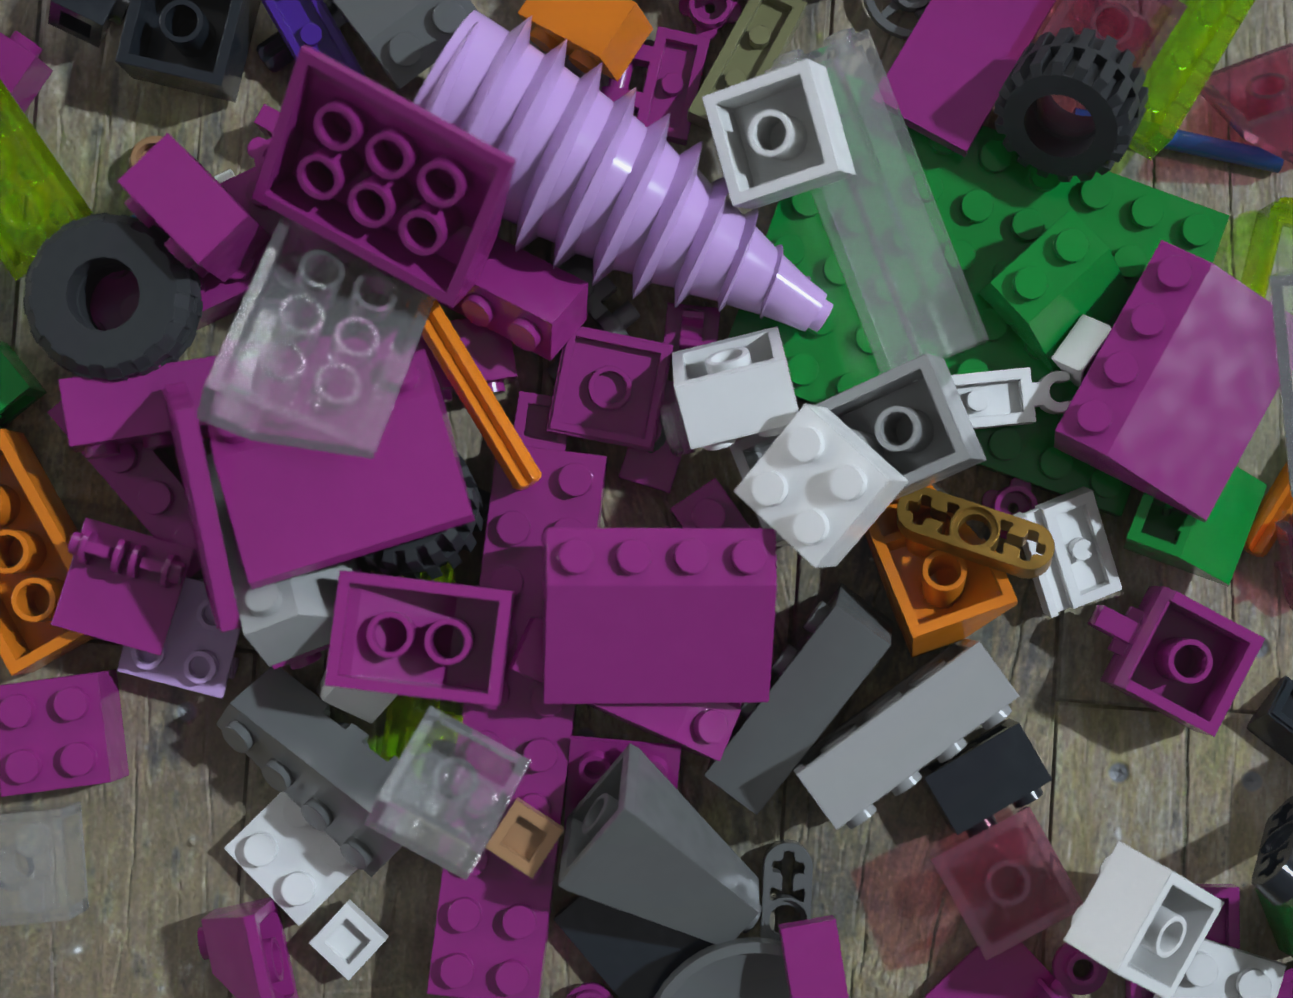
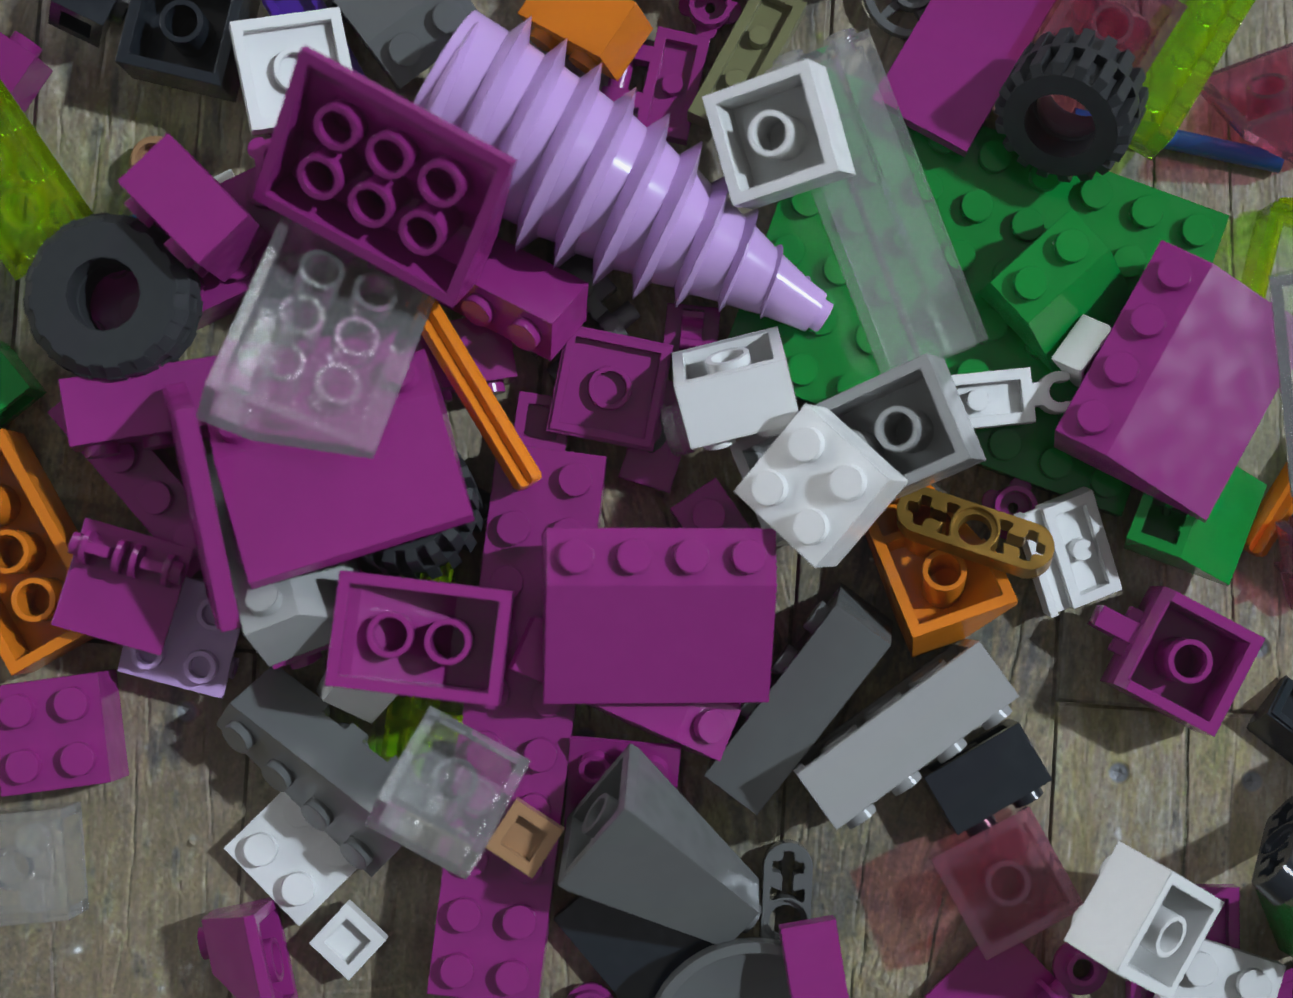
(268, 52): none -> white plate

